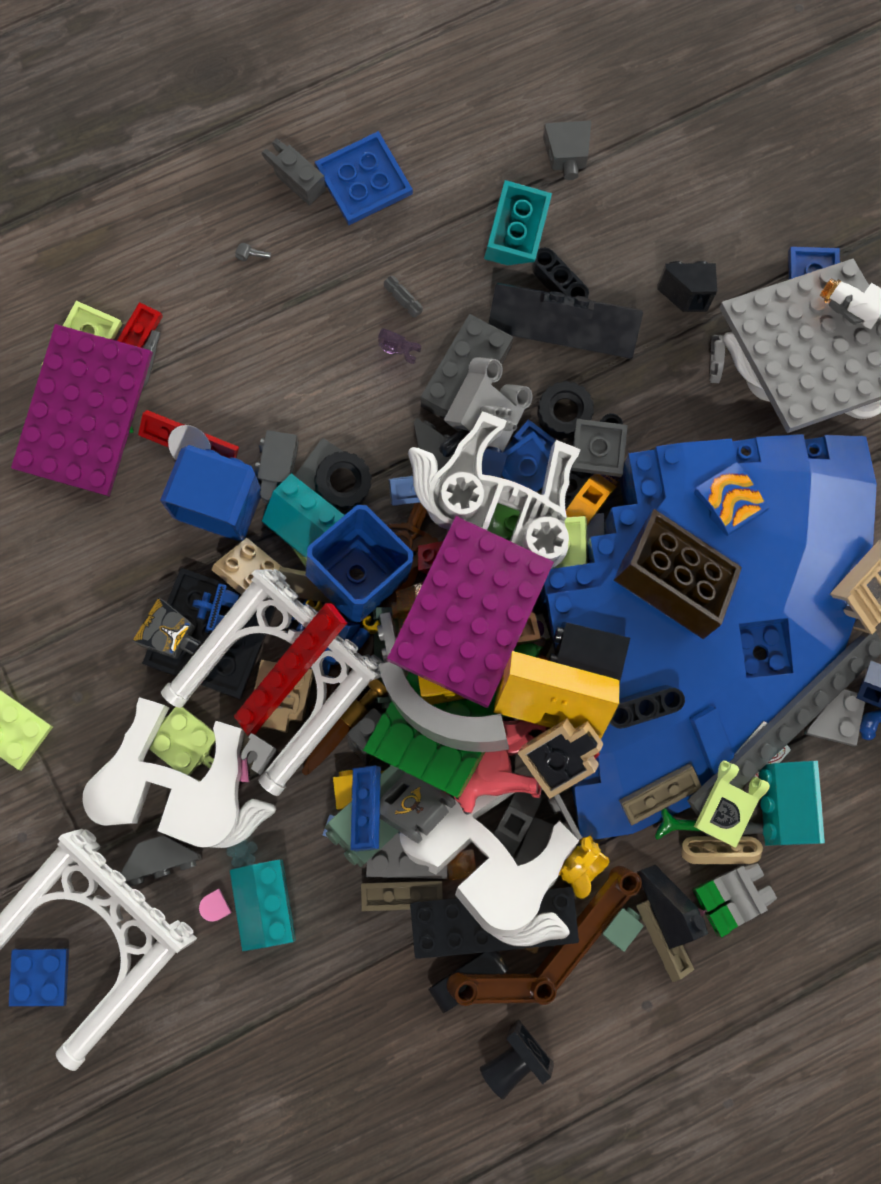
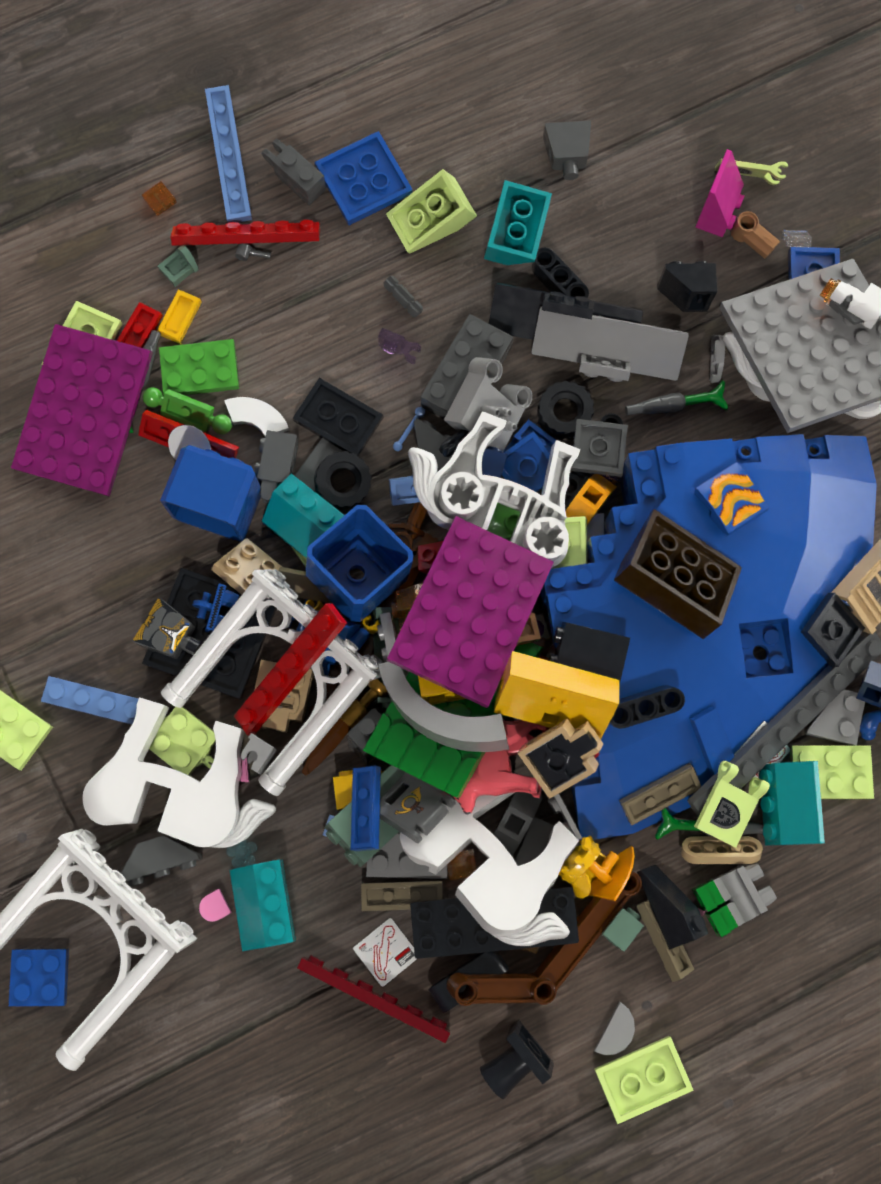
(90, 700): none -> medium blue plate
(159, 198): none -> clear orange tile
(178, 265): none -> sand green tile
(179, 316): none -> yellow tile
(187, 410): none -> bright green plate
(199, 367): none -> bright green plate
(228, 154): none -> medium blue plate
(245, 233): none -> red plate
(256, 413): none -> white tile
(338, 417): none -> black plate
(385, 952): none -> white sticker
(386, 1003): none -> dark red plate
(419, 413): none -> medium blue hinge
(431, 212): none -> yellowish green slope
(610, 346): none -> light grey bracket
(612, 874): none -> light orange shield
(617, 1033): none -> light grey tile
(643, 1079): none -> yellowish green plate
(676, 402): none -> dark grey piece
(722, 198): none -> dark pink slope
(755, 236): none -> medium nougat piece
(760, 170): none -> yellowish green flag
(796, 238): none -> clear tile
(832, 629): none -> black plate
(843, 770): none -> yellowish green plate

